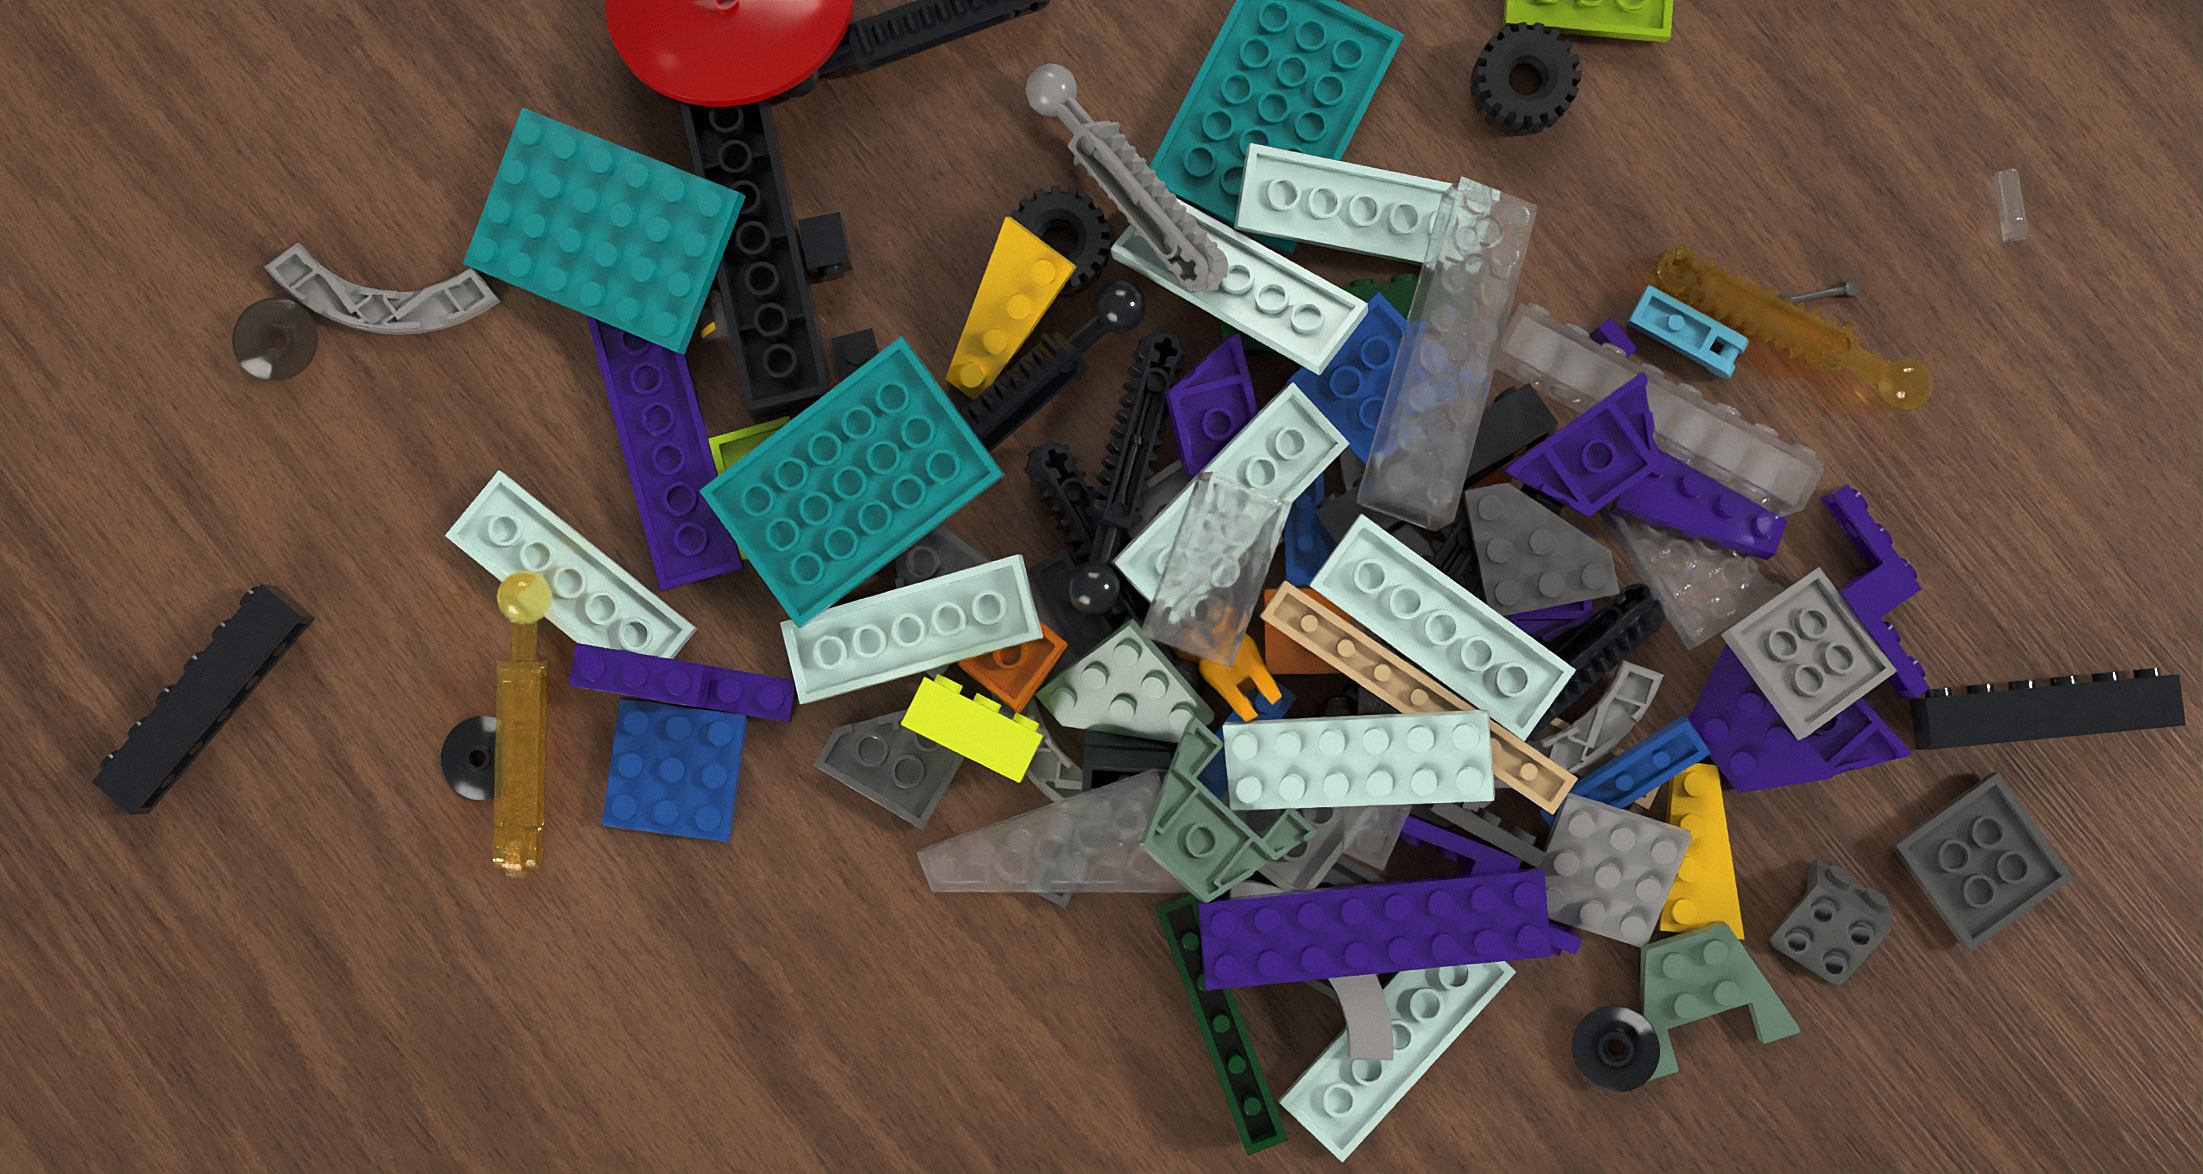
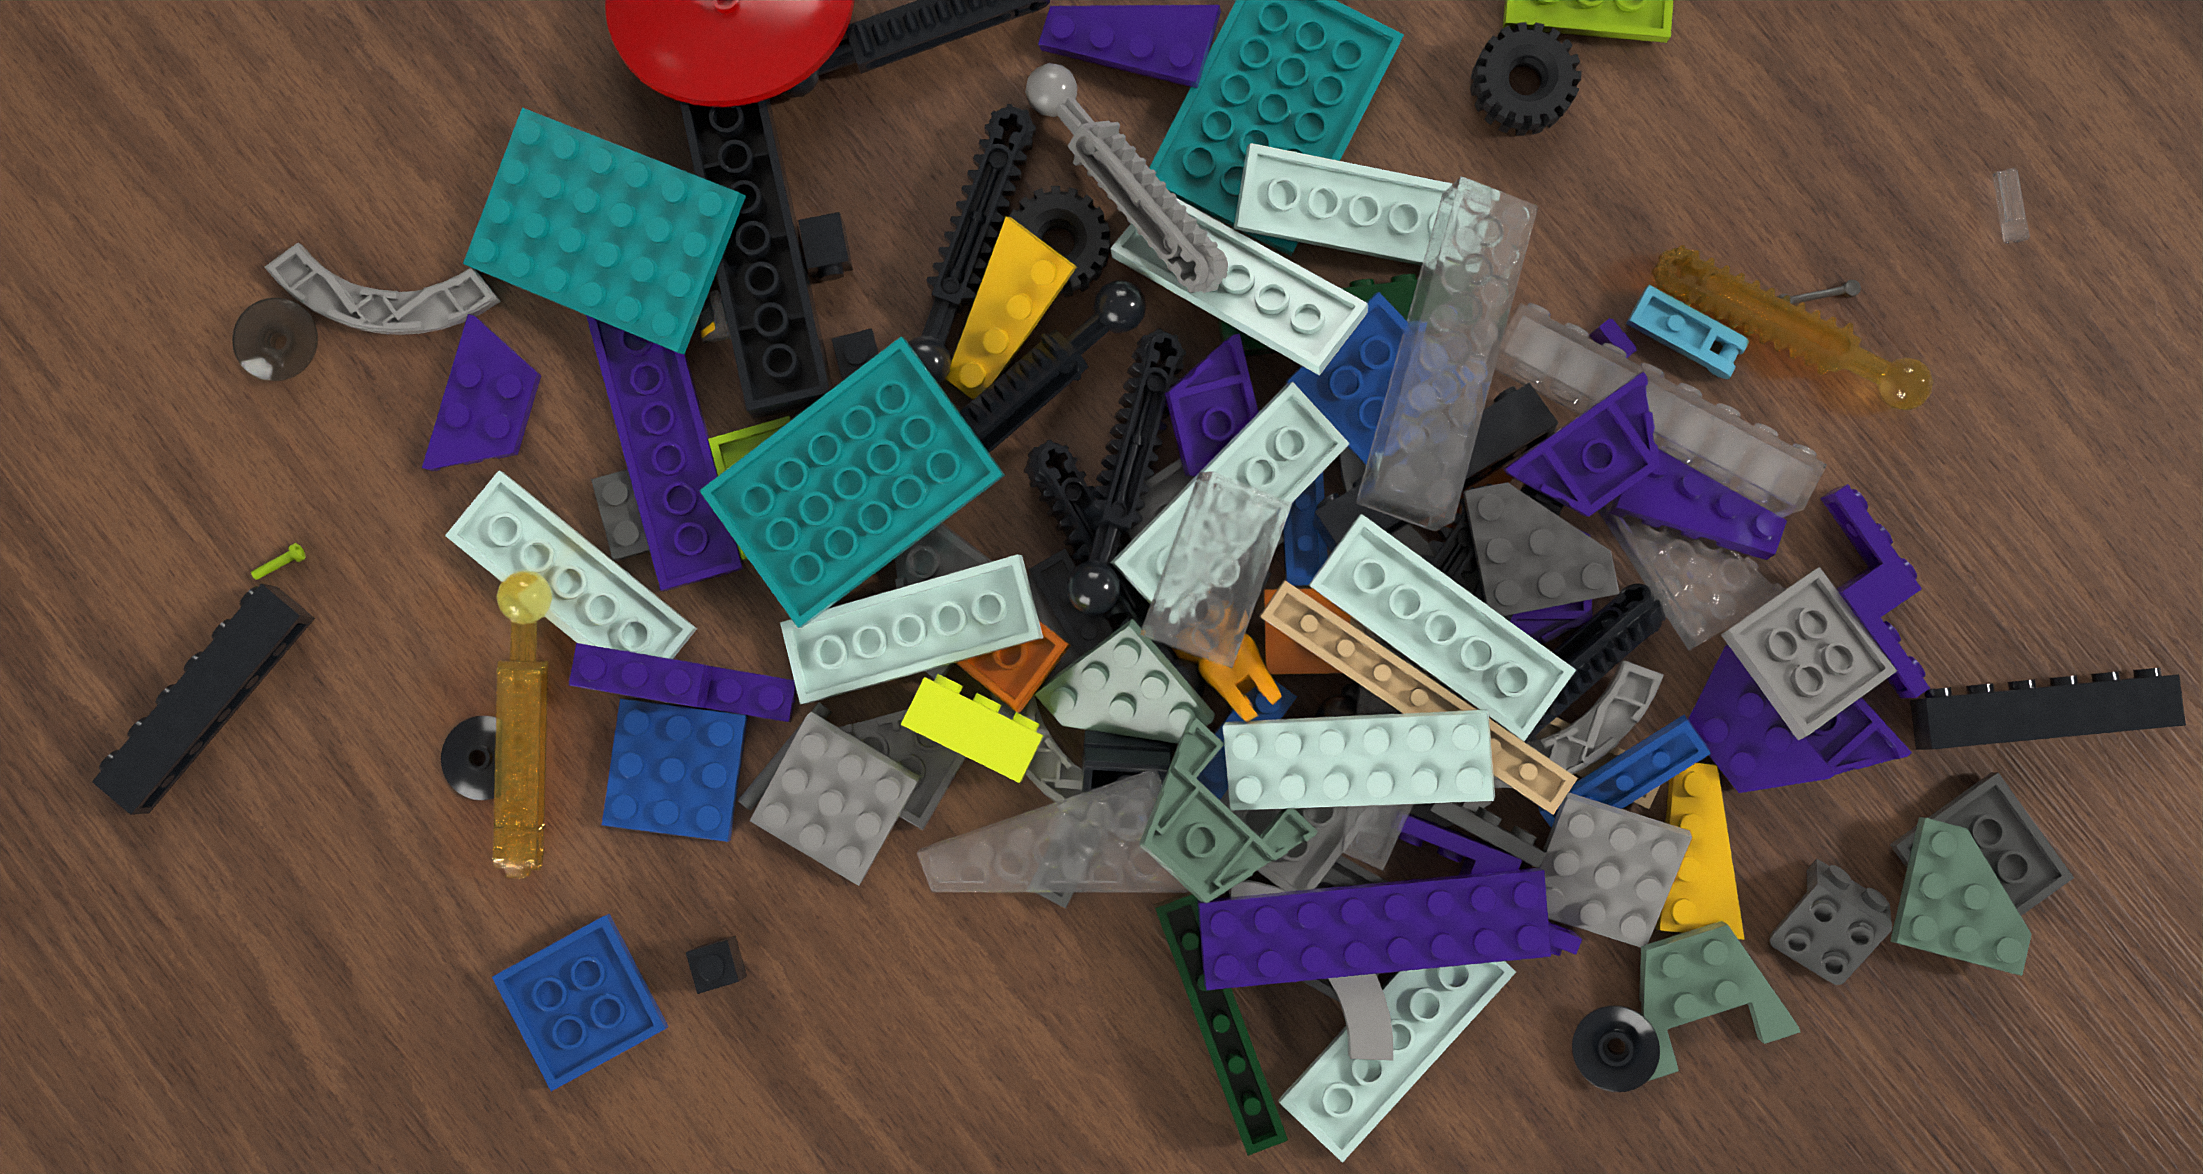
(295, 553): none -> lime piece
(483, 401): none -> dark purple wing
(580, 1002): none -> blue plate
(620, 515): none -> dark grey plate
(716, 964): none -> black brick
(762, 781): none -> dark grey bar
(835, 798): none -> light grey plate
(972, 232): none -> black gear
(1139, 39): none -> dark purple wing
(1957, 903): none -> sand green plate

